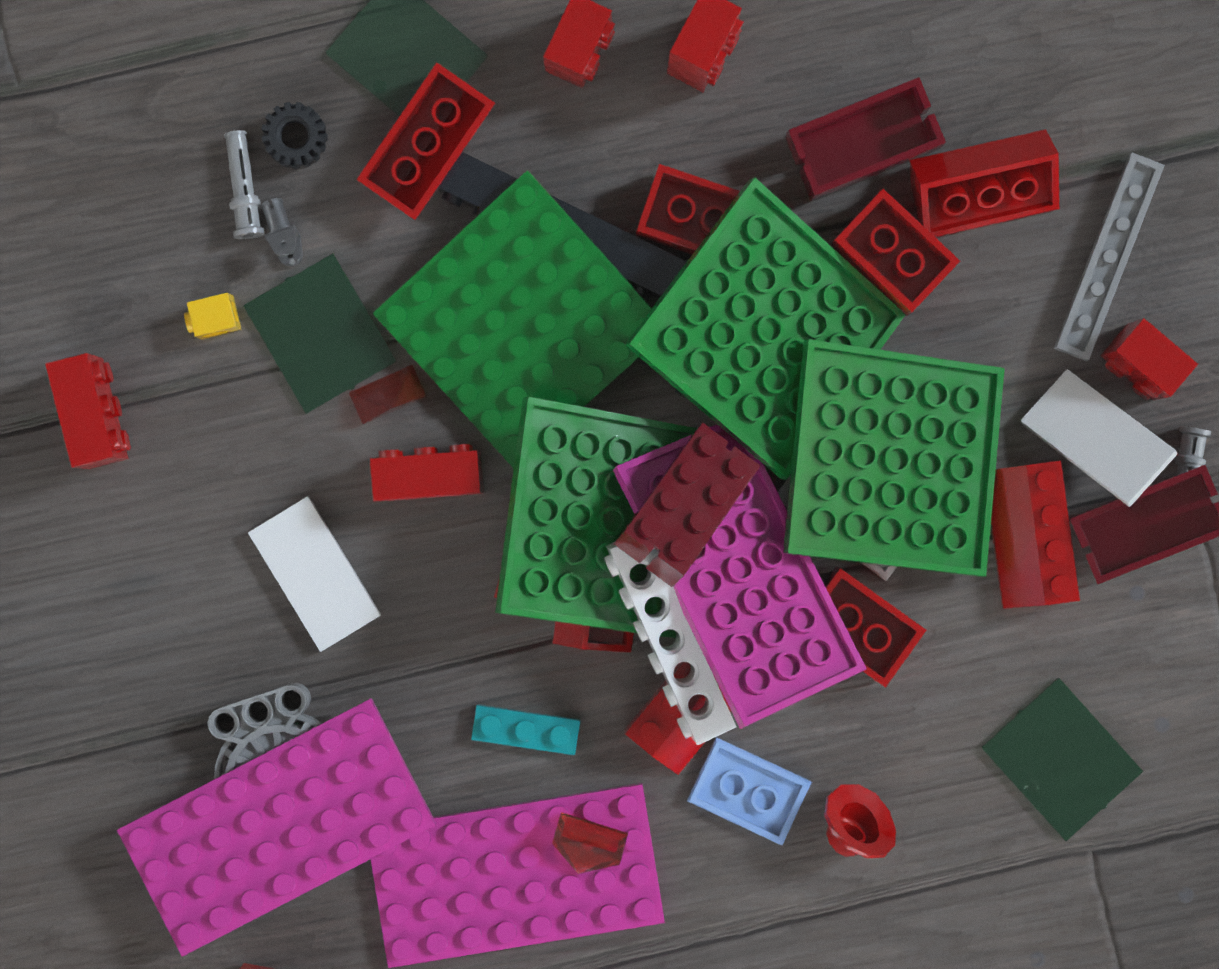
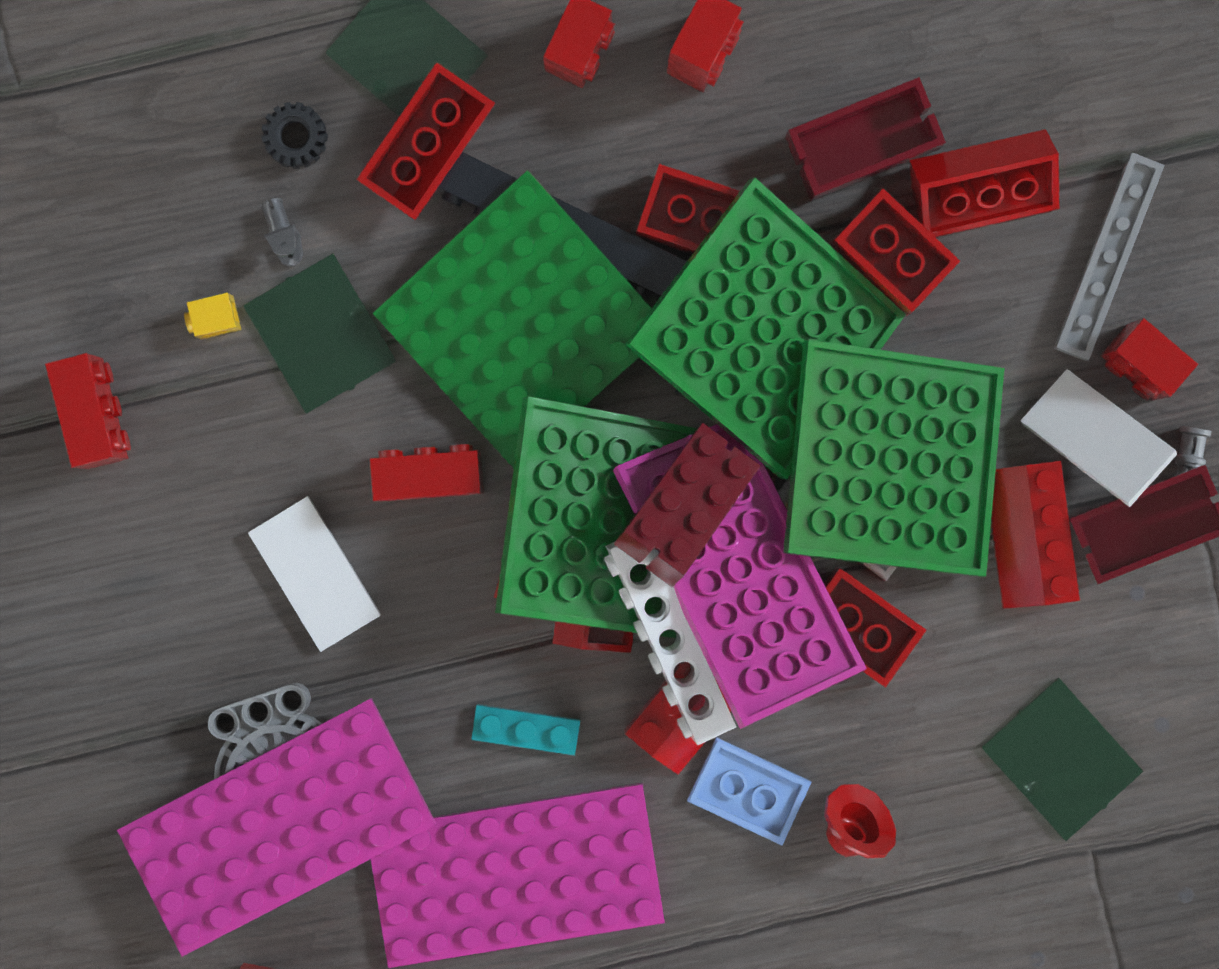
(244, 202): light grey pin -> none
(387, 394): clear red slope -> none
(588, 844): clear red slope -> none

